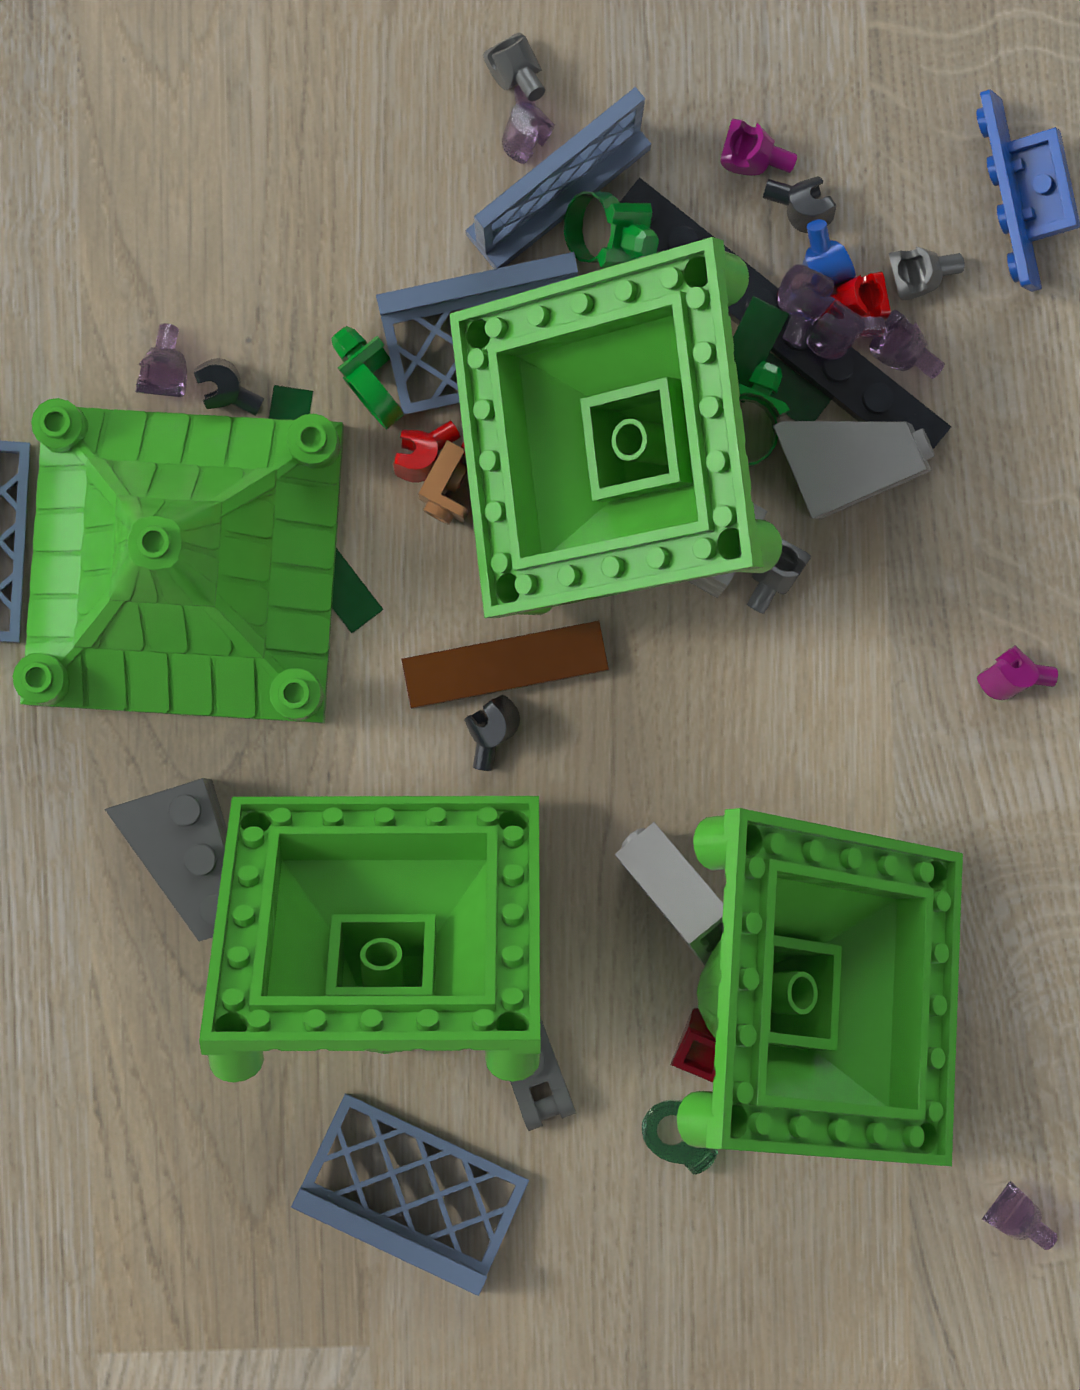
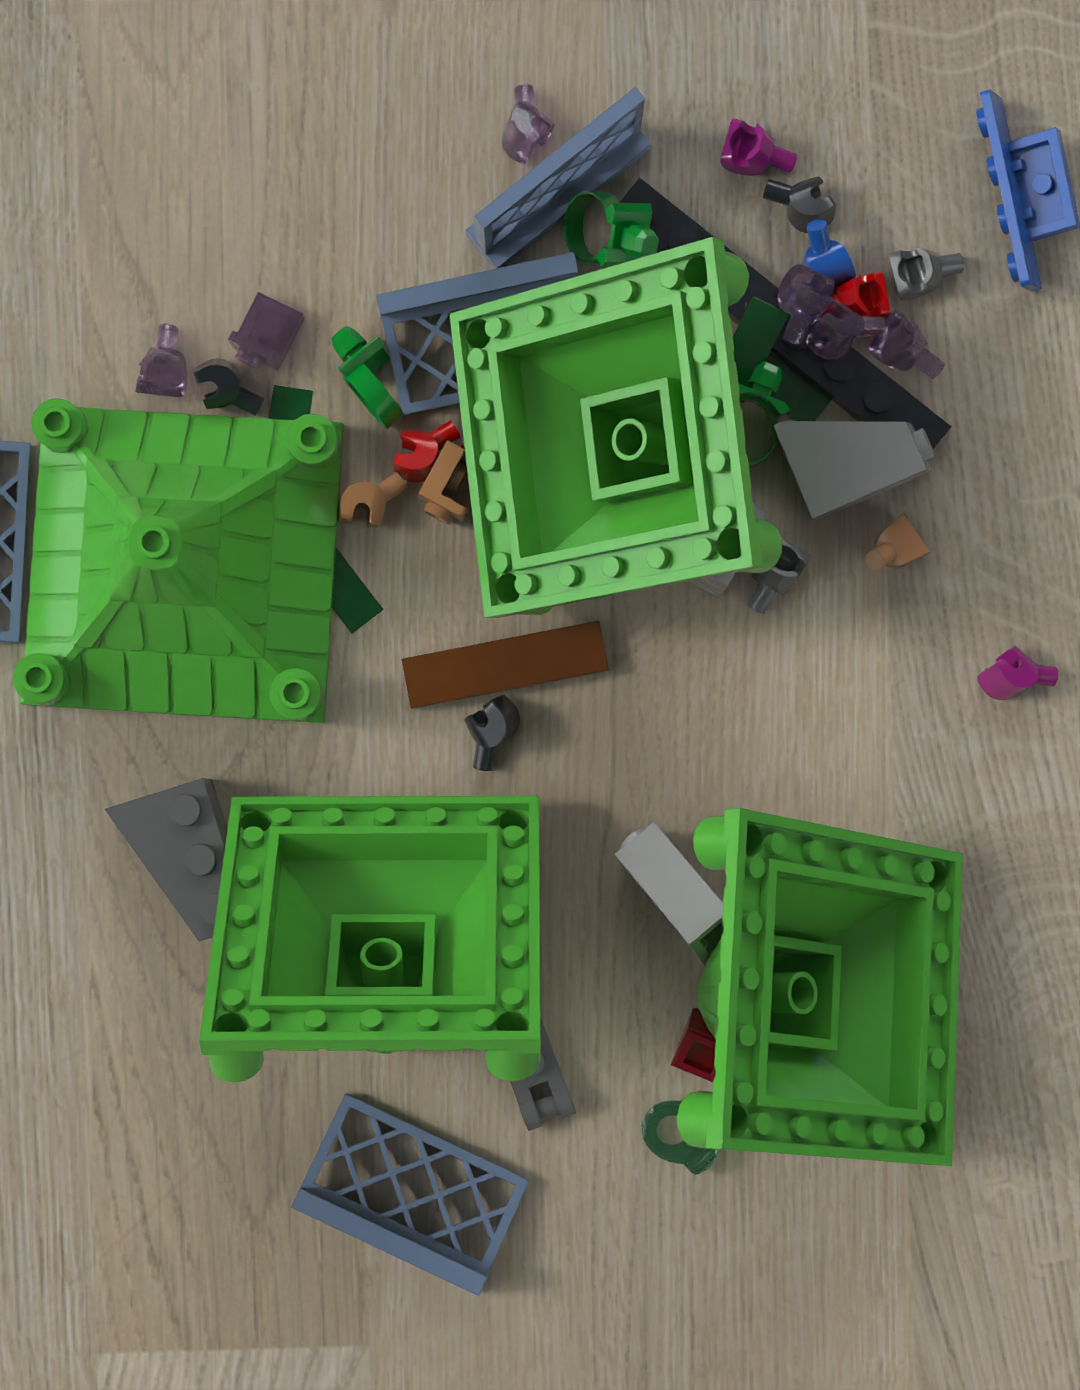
(266, 333): none -> clear purple bracket
(371, 498): none -> medium nougat piece
(513, 64): dark grey piece -> none
(896, 546): none -> medium nougat piece
(1019, 1218): clear purple piece -> none

